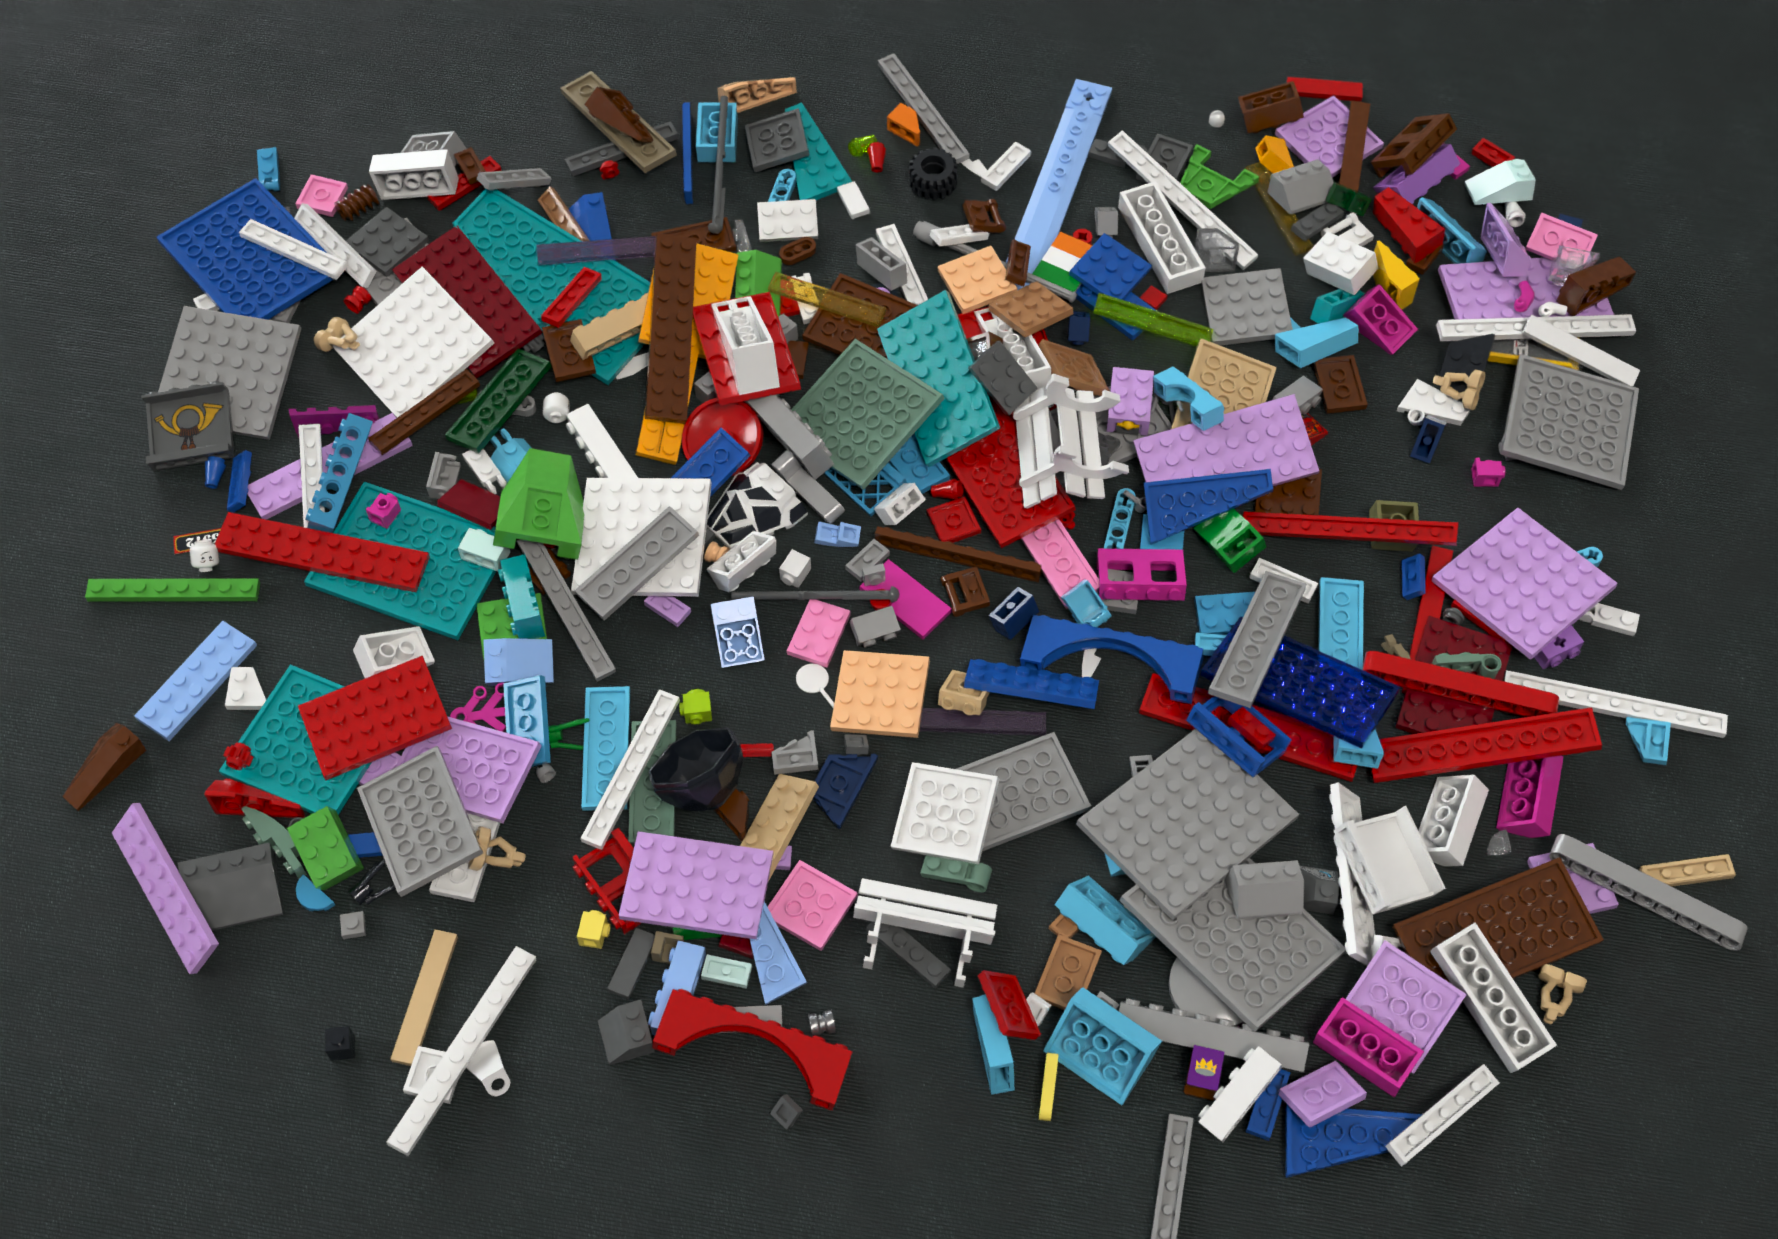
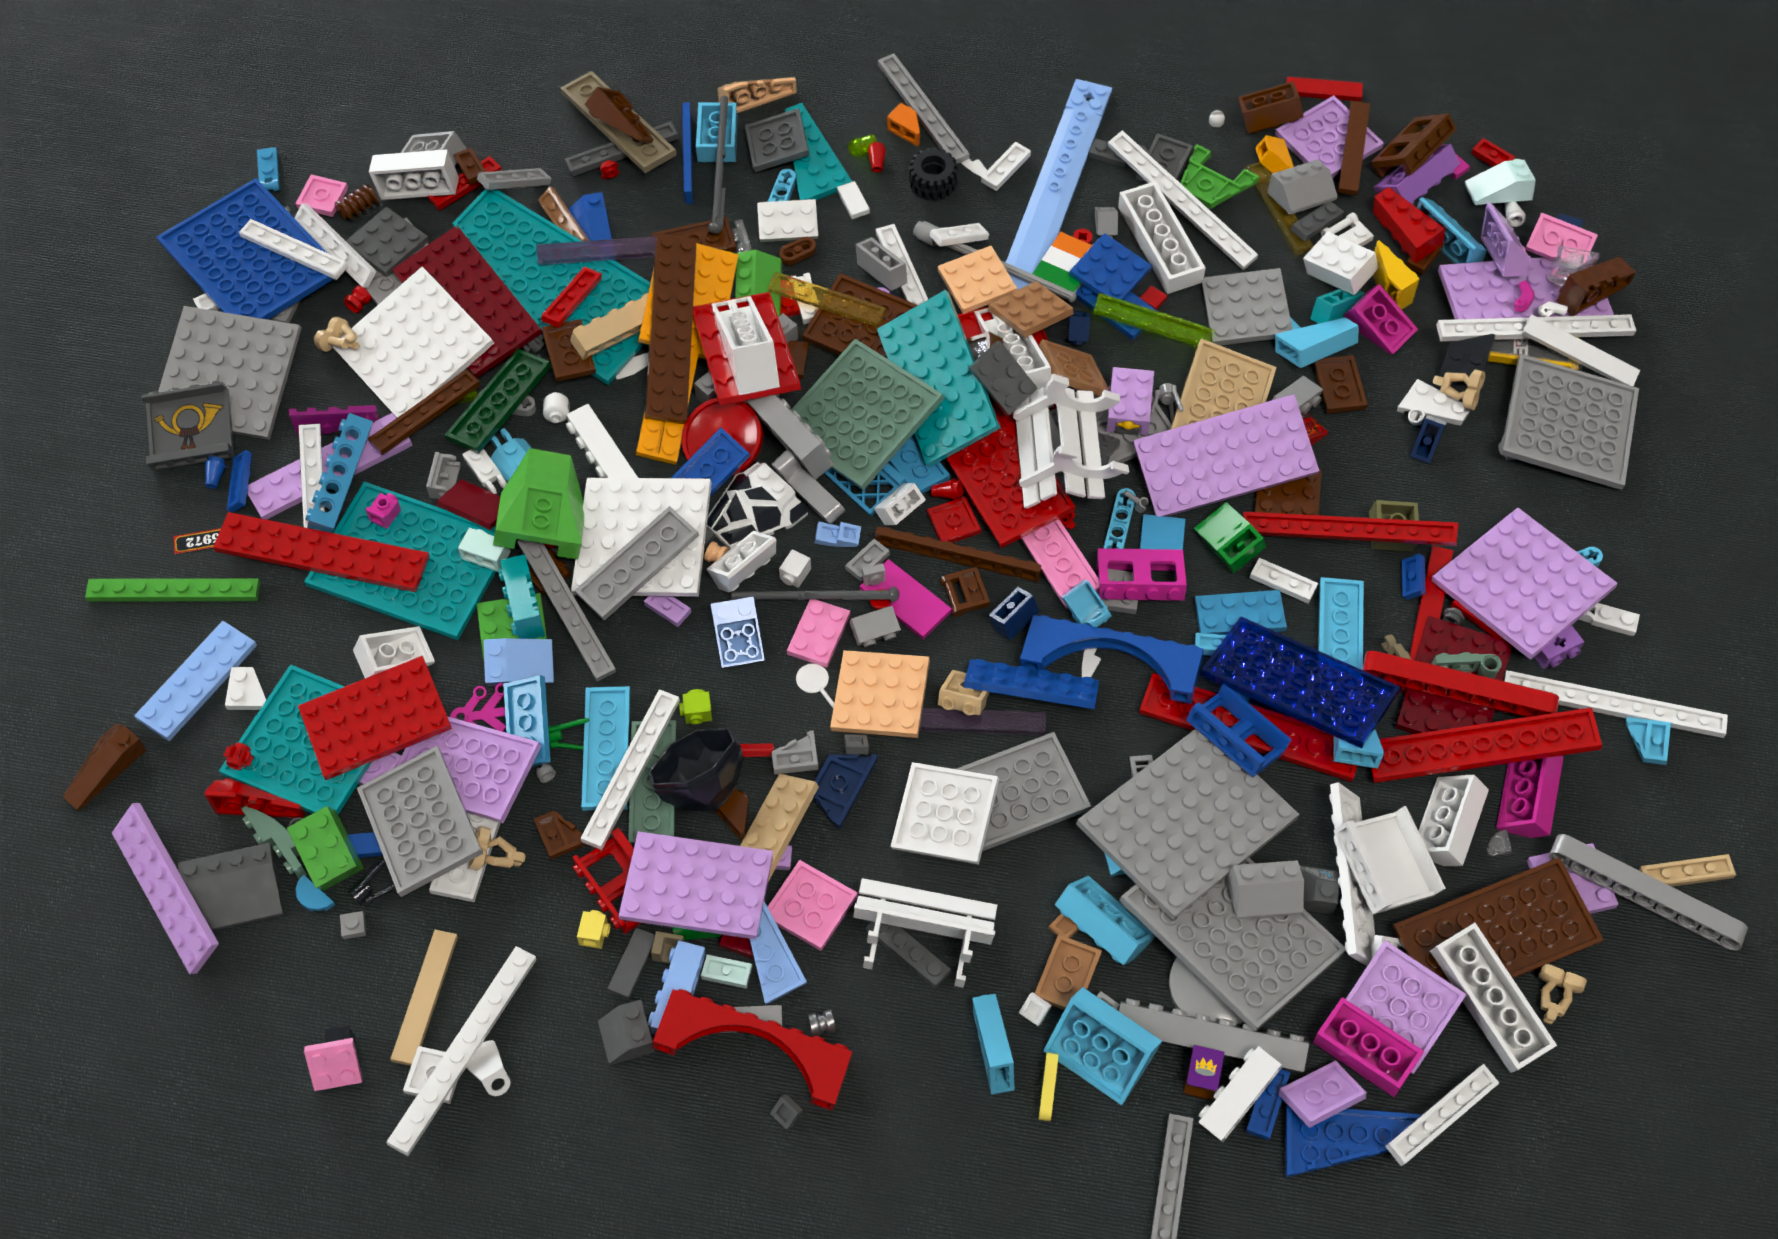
(204, 555): white head -> none
(333, 1064): none -> bright pink plate
(558, 834): none -> reddish brown wing
(972, 875): sand green plate -> none
(978, 218): reddish brown plate -> none
(1009, 1005): red plate -> none
(1018, 262): reddish brown tile -> none
(1175, 386): medium azure arch -> none
(1190, 501): blue wing -> none
(1216, 250): clear slope -> none
(1251, 728): red plate -> none
(1257, 639): light grey plate -> none
(1348, 198): dark green slope -> none
(1487, 473): dark pink brick -> none

